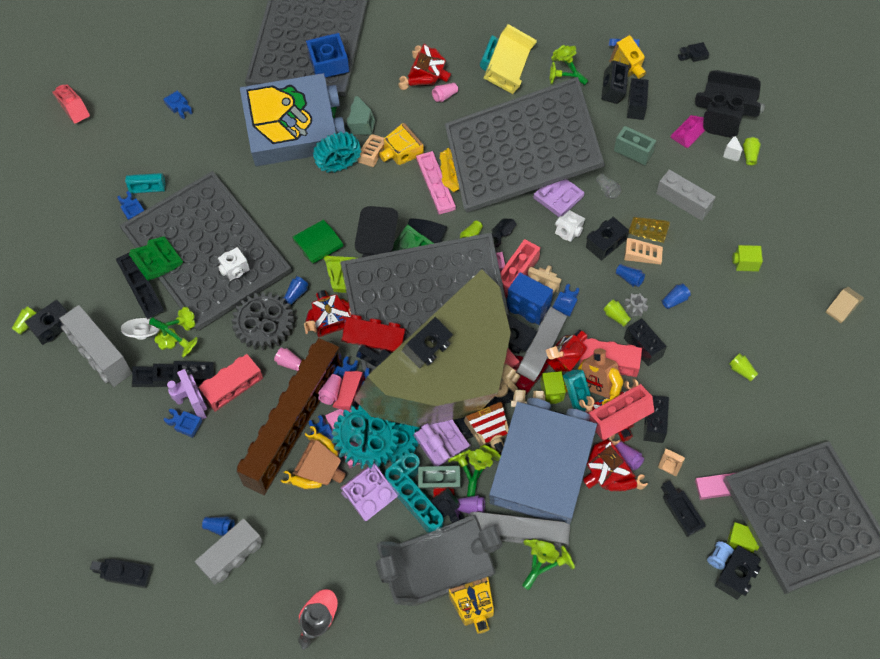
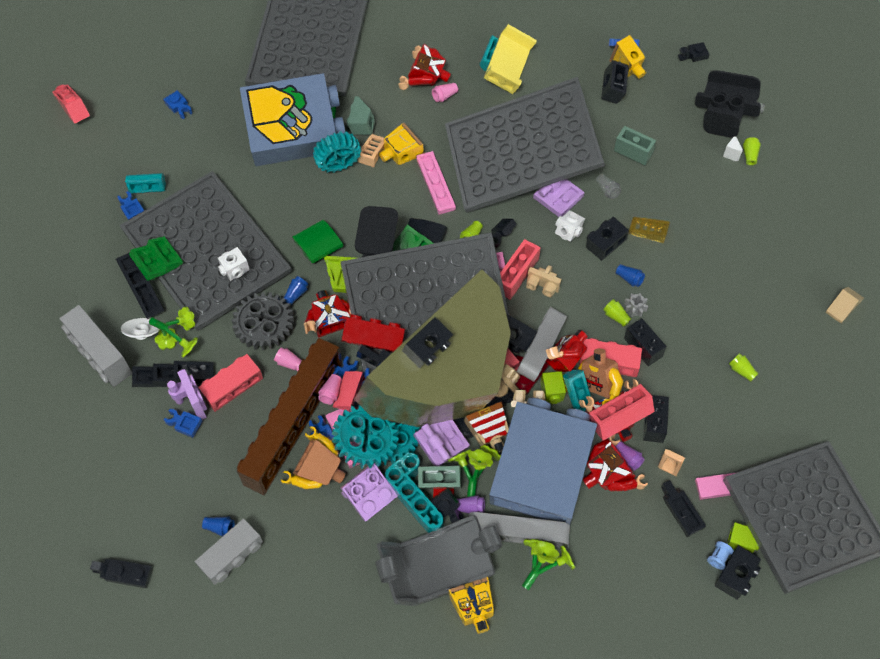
(19, 325): lime cone -> none
(40, 322): black brick -> none
(317, 616): dark grey hair -> none
(327, 55): blue brick -> none
(447, 167): yellow hinge -> none
(529, 298): blue brick -> none
(565, 54): lime plant -> none
(566, 301): blue plate -> none
(637, 98): black brick -> none
(642, 257): light nougat slope -> none
(676, 296): blue cone -> none
(685, 195): light grey brick -> none
(689, 131): dark pink slope -> none
(747, 258): lime brick -> none

